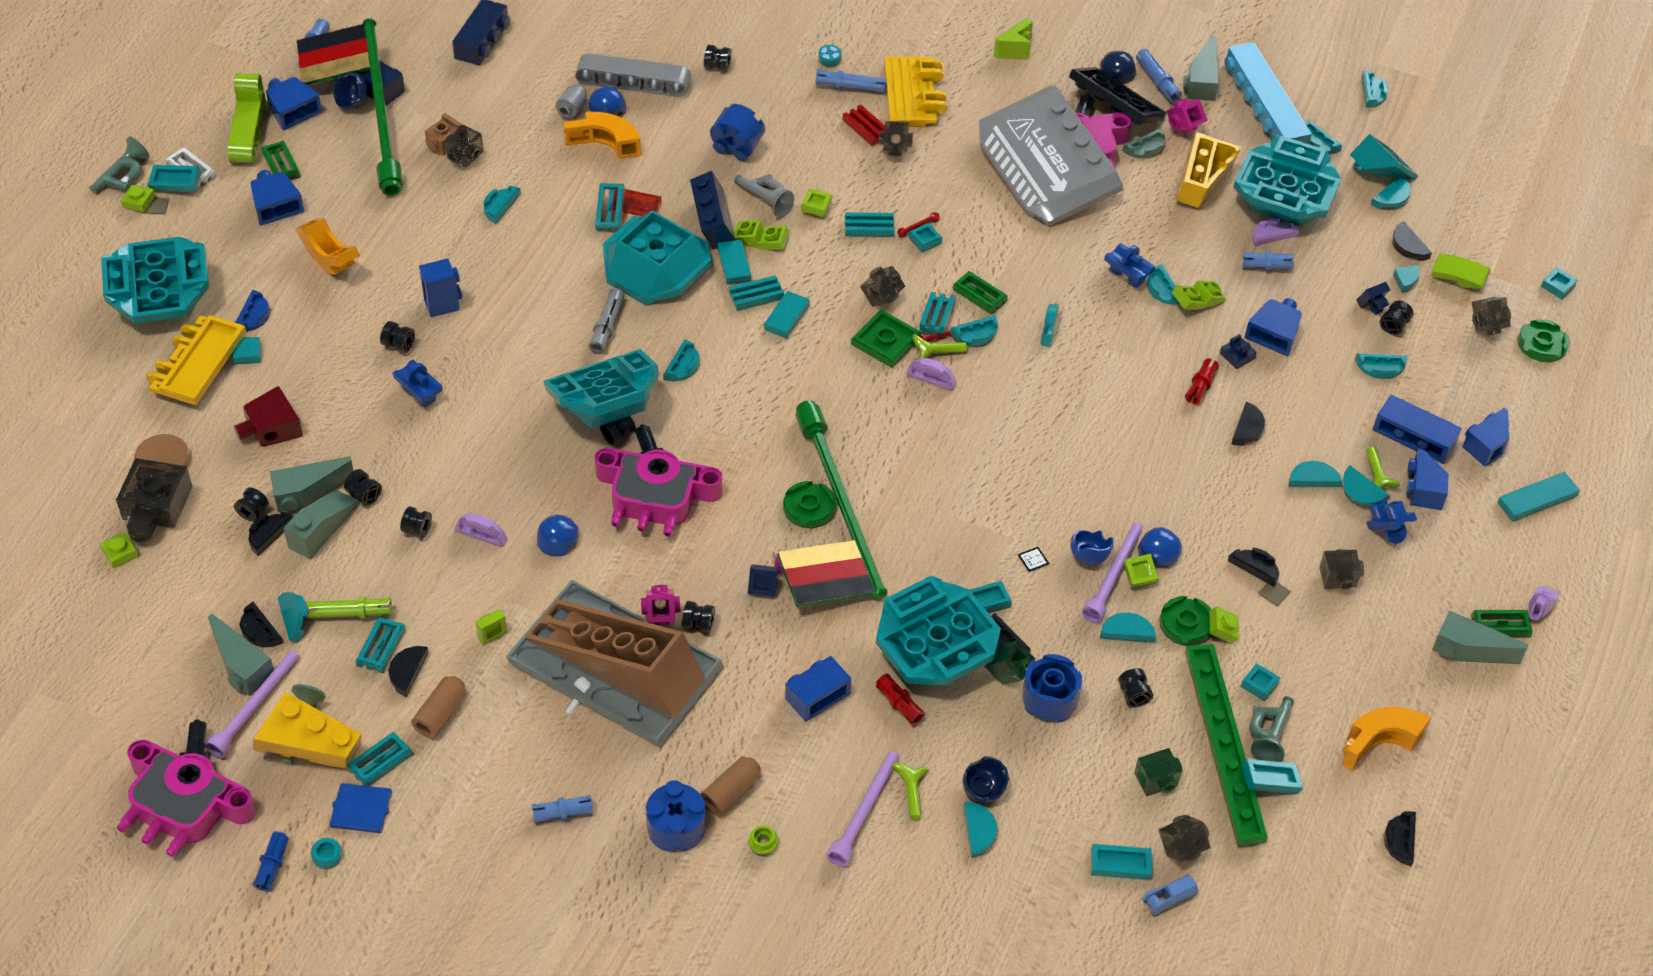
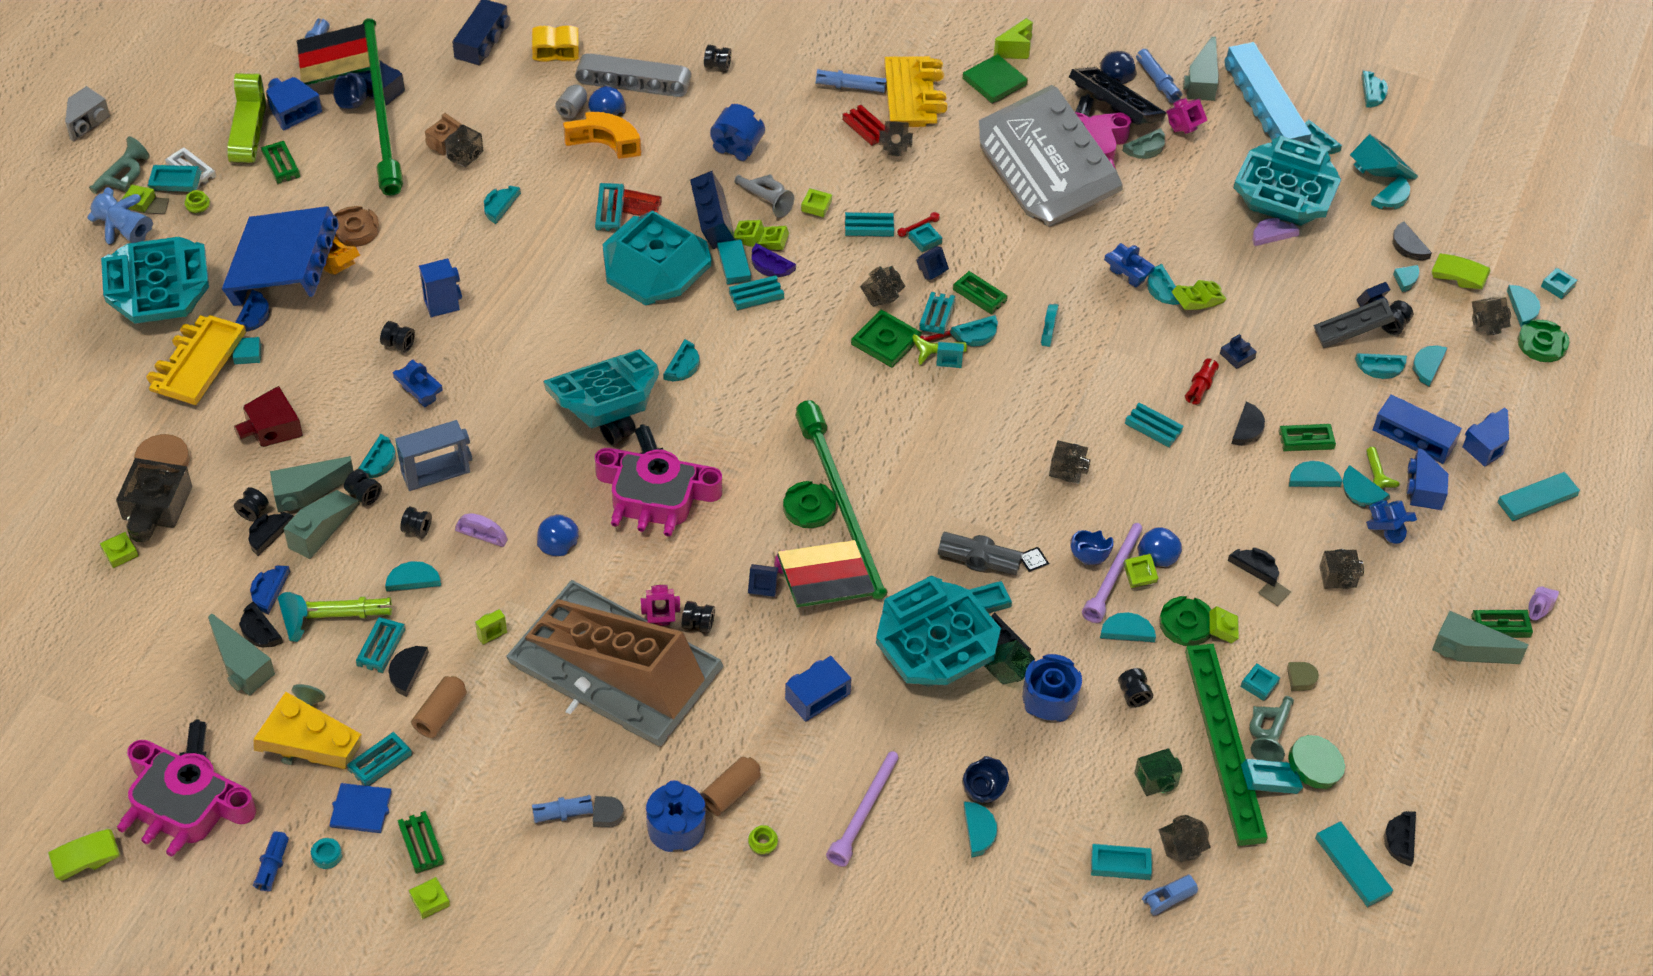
(85, 112): none -> light grey slope
(85, 852): none -> lime slope
(117, 215): none -> medium blue piece
(197, 201): none -> lime plate
(220, 743): lavender piece -> none
(267, 587): none -> blue tile
(275, 197): blue torso -> none
(281, 251): none -> blue panel
(356, 226): none -> medium nougat tile
(379, 458): none -> teal tile
(412, 576): none -> teal tile
(414, 822): none -> green tile
(429, 898): none -> lime plate
(437, 468): none -> sand blue window
(555, 43): none -> yellow brick
(607, 811): none -> dark grey tile
(611, 306): light grey pin -> none
(770, 263): none -> dark purple tile
(786, 314): teal tile -> none
(829, 55): teal tile -> none
(900, 699): red pin -> none
(911, 777): lime piece -> none
(932, 263): none -> dark blue tile
(932, 372): lavender tile -> none
(950, 354): none -> teal tile
(980, 553): none -> dark grey piece
(995, 78): none -> green tile
(1069, 462): none -> clear smoke brick
(1156, 422): none -> teal tile
(1204, 168): yellow wedge -> none
(1268, 260): medium blue pin -> none
(1275, 325): blue torso -> none
(1302, 676): none -> olive tile
(1305, 439): none -> green tile
(1316, 761): none -> tile
(1354, 323): none -> dark grey tile
(1354, 864): none -> teal tile
(1384, 725): light orange arch -> none
(1427, 362): none -> teal tile
(1524, 304): none -> teal tile

